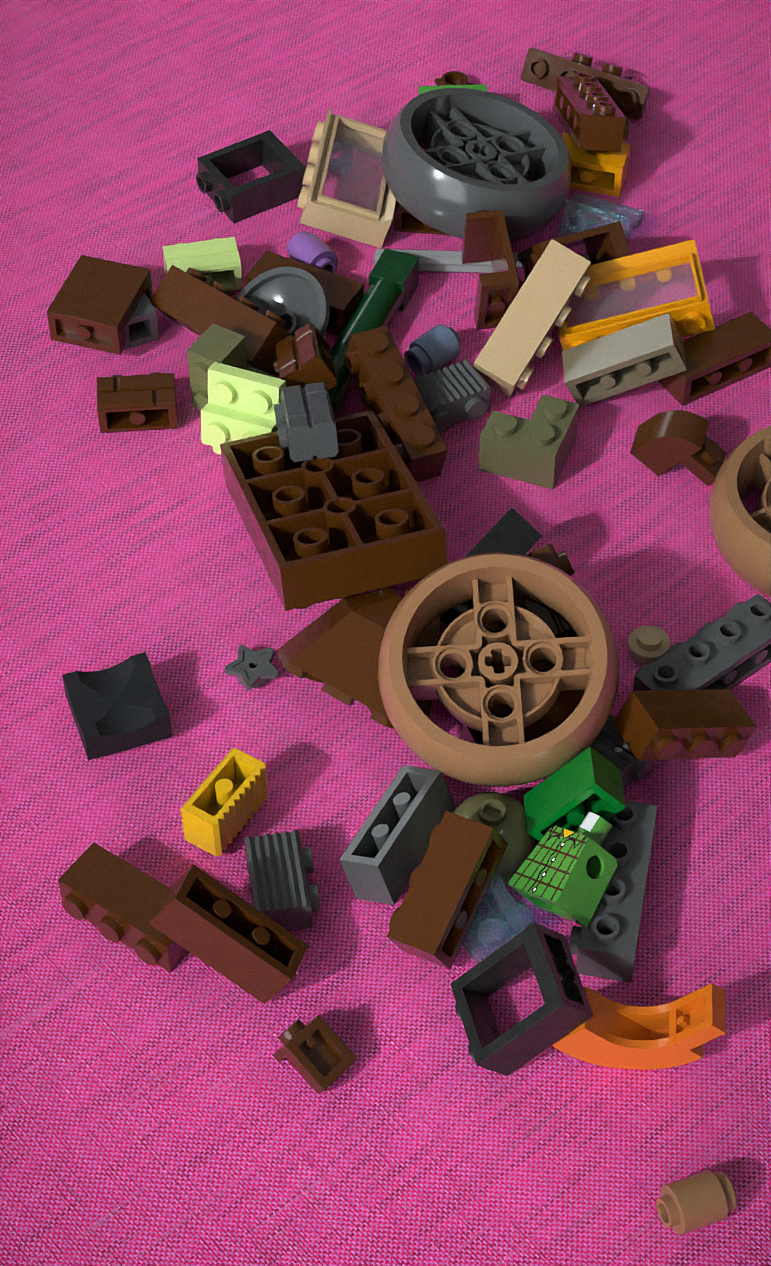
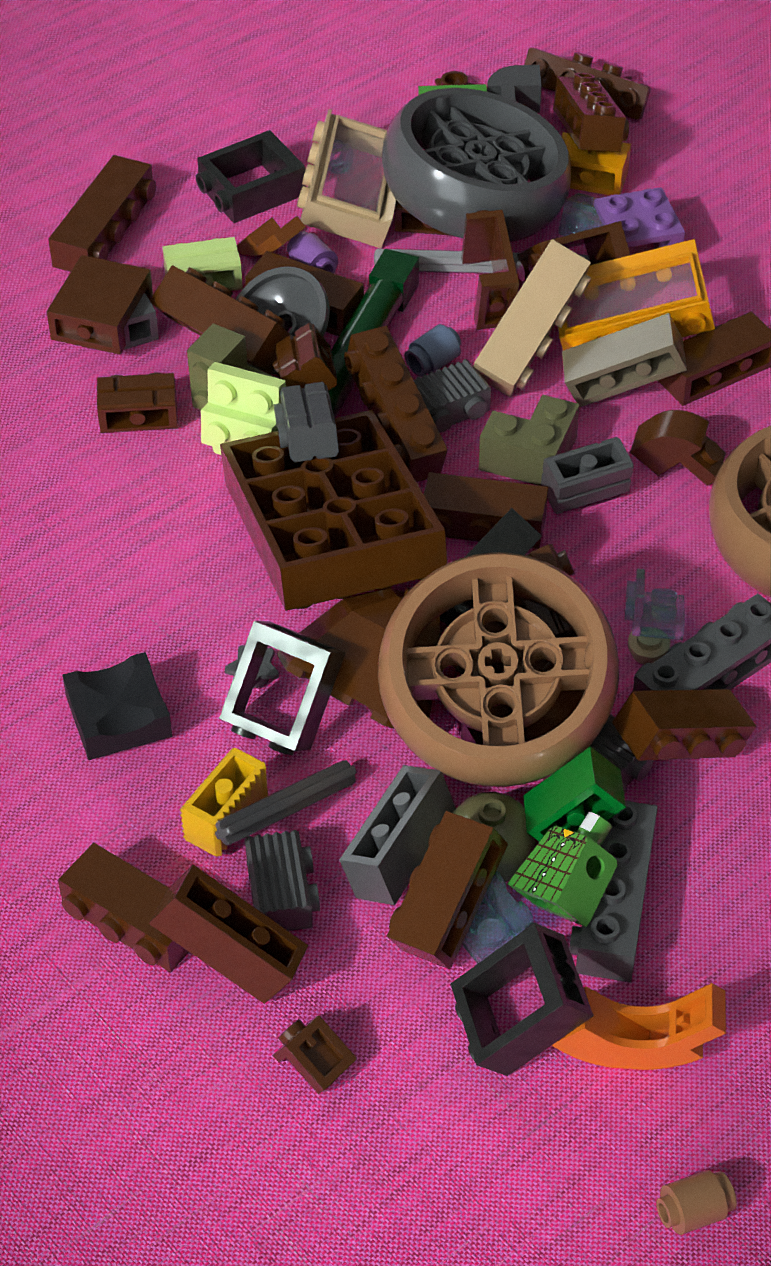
(102, 212): none -> reddish brown brick
(269, 237): none -> dark orange slope
(285, 802): none -> dark grey axle
(323, 677): none -> window
(474, 505): none -> reddish brown brick
(518, 83): none -> dark grey brick
(587, 475): none -> dark grey brick
(644, 217): none -> medium lavender bracket
(655, 612): none -> clear light blue bracket

